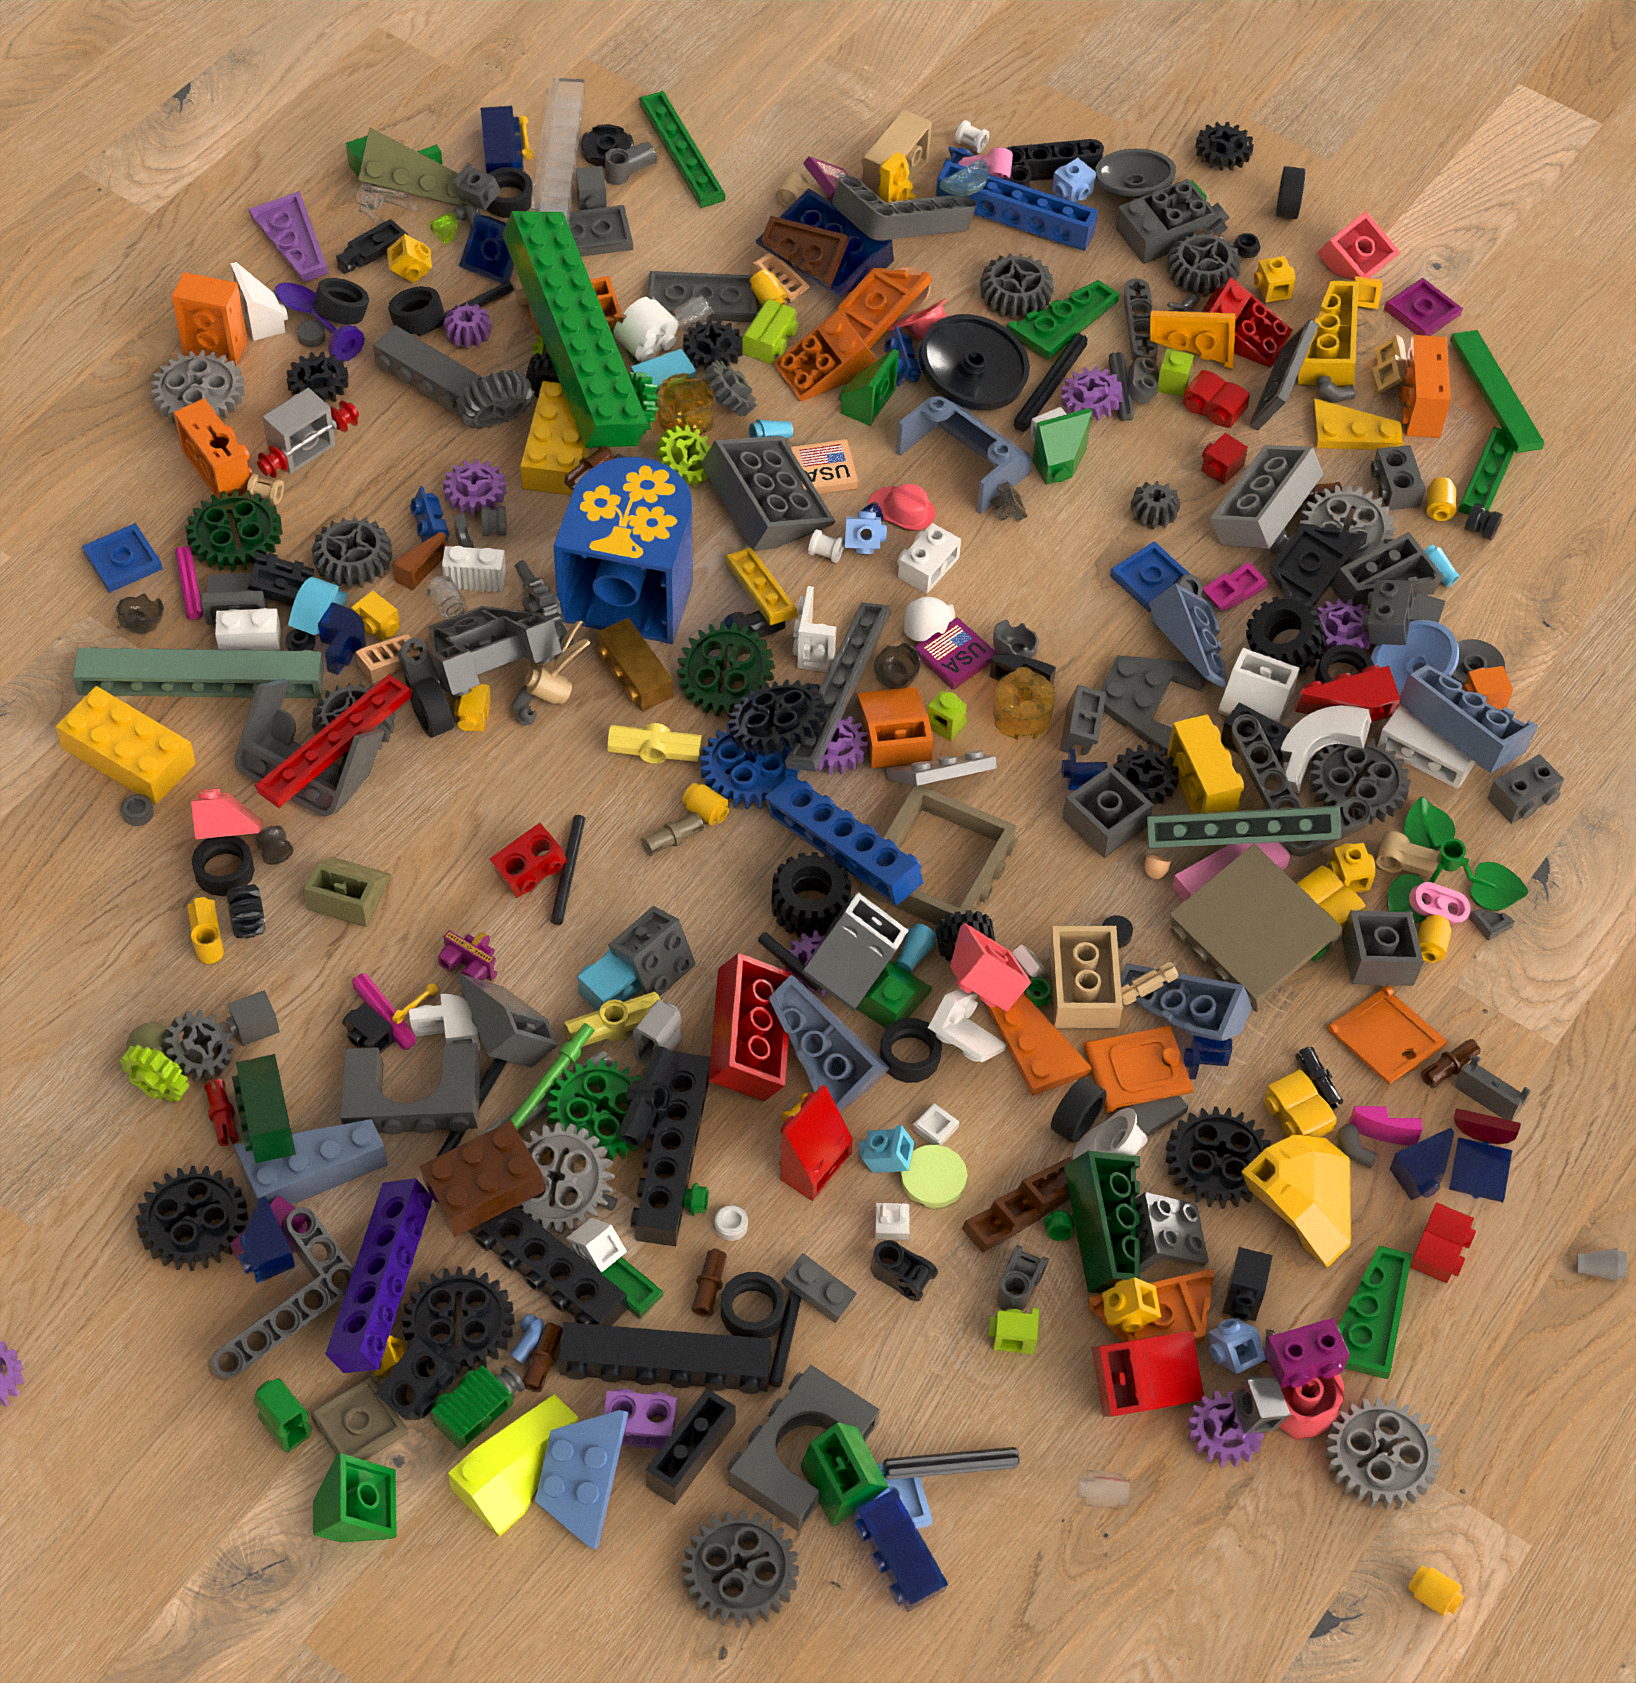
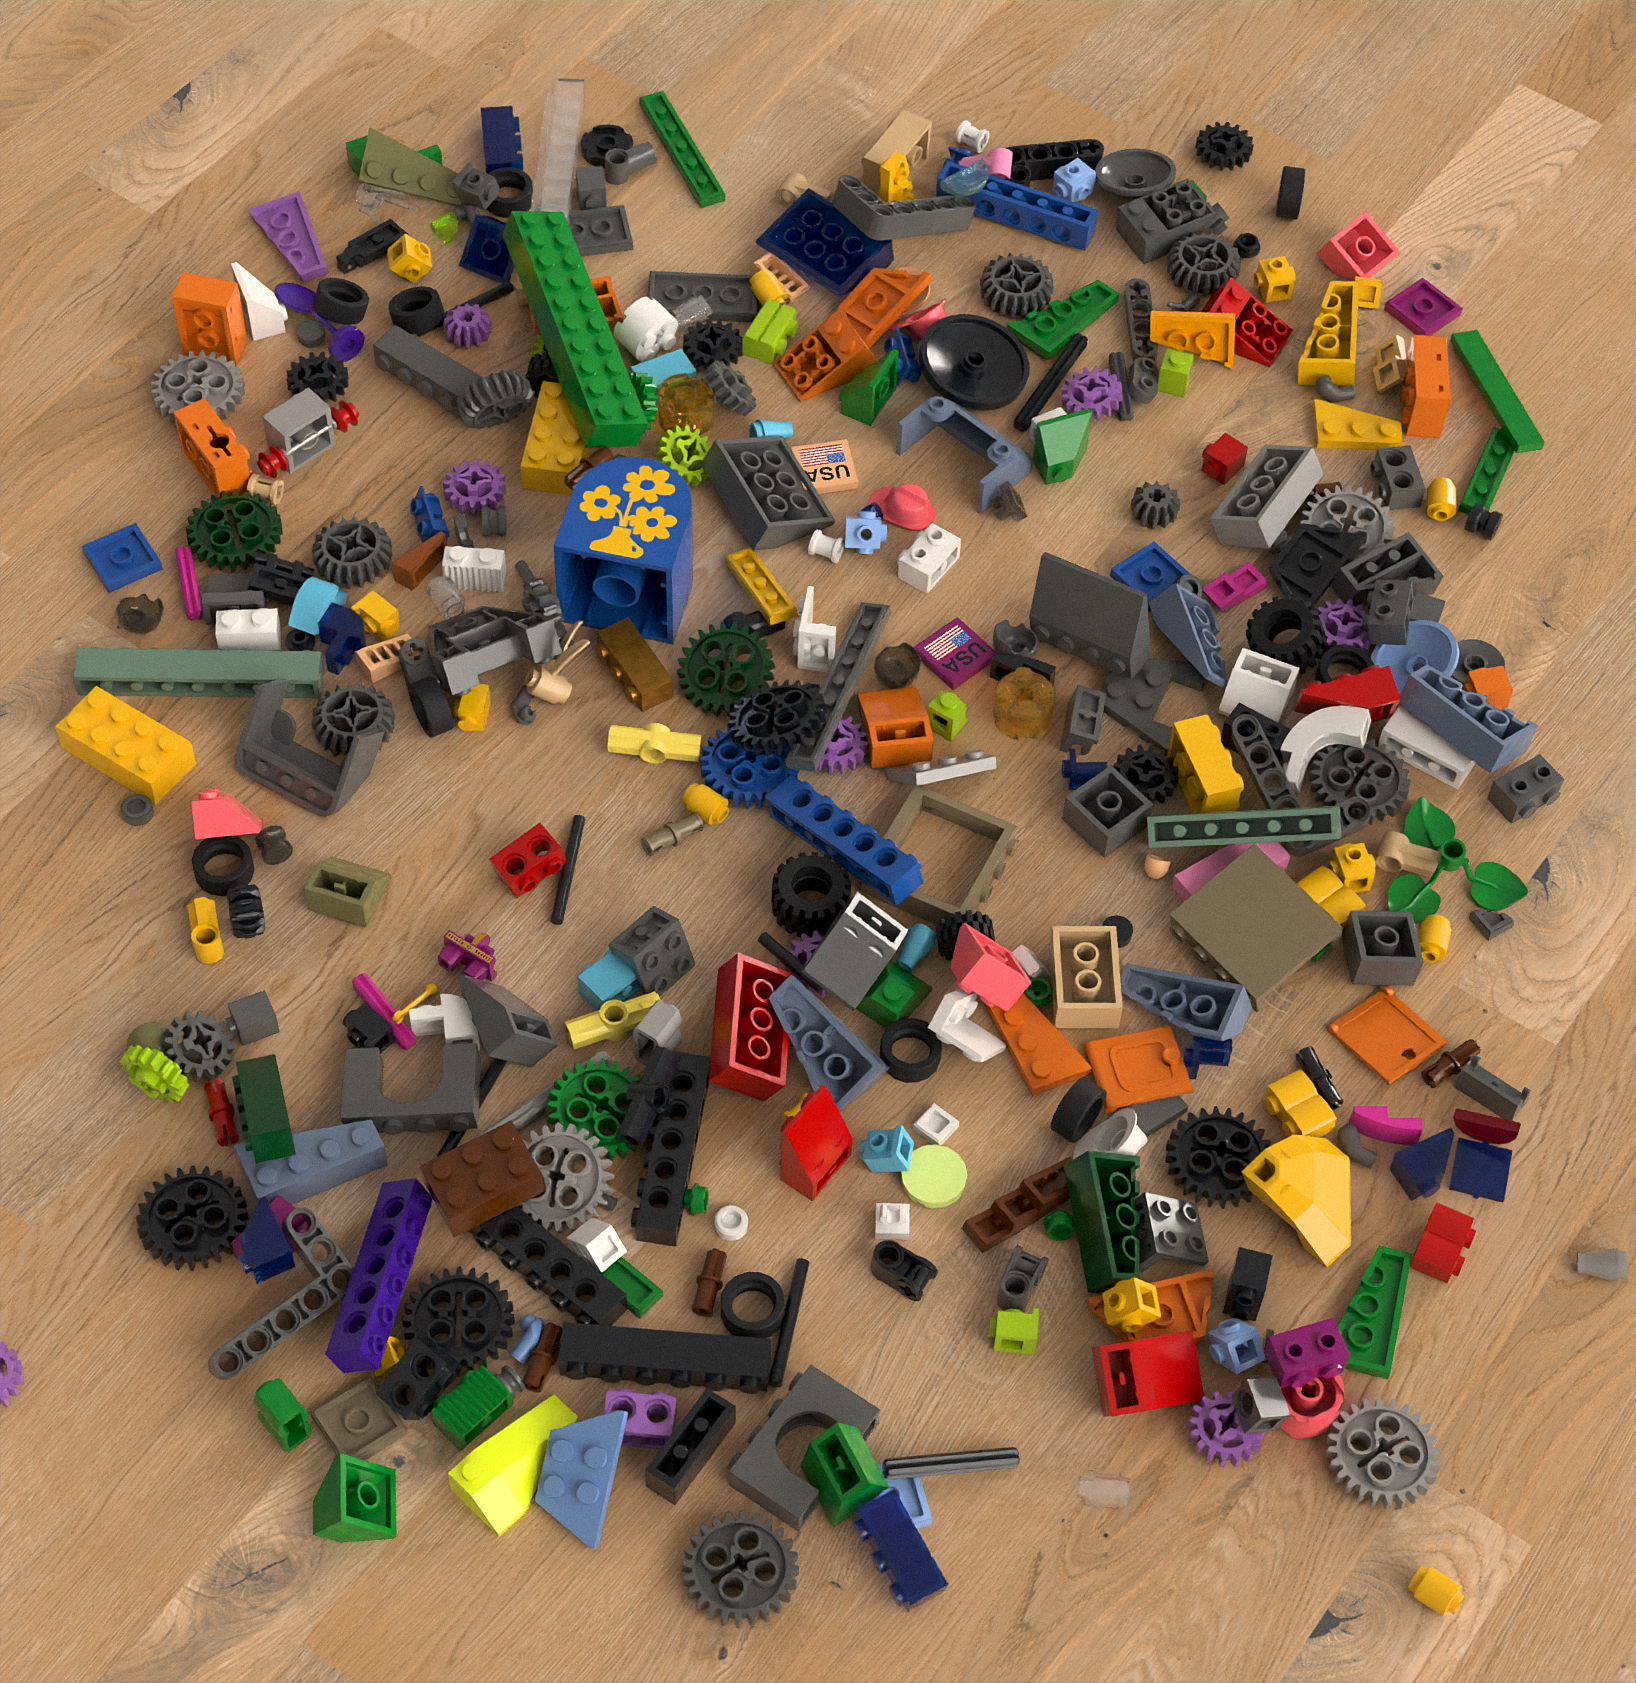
(333, 741): red plate -> none
(526, 152): yellow hinge -> none
(567, 1054): bright green bar -> none
(807, 247): reddish brown wing -> none
(818, 1287): dark grey plate -> none
(824, 174): magenta tile -> none
(926, 617): white hair -> none
(1090, 616): none -> dark grey slope
(1148, 982): tan axle -> none
(1216, 399): red brick -> none
(1283, 374): dark grey tile -> none
(1437, 901): bright pink plate -> none
(1443, 564): medium azure cone -> none

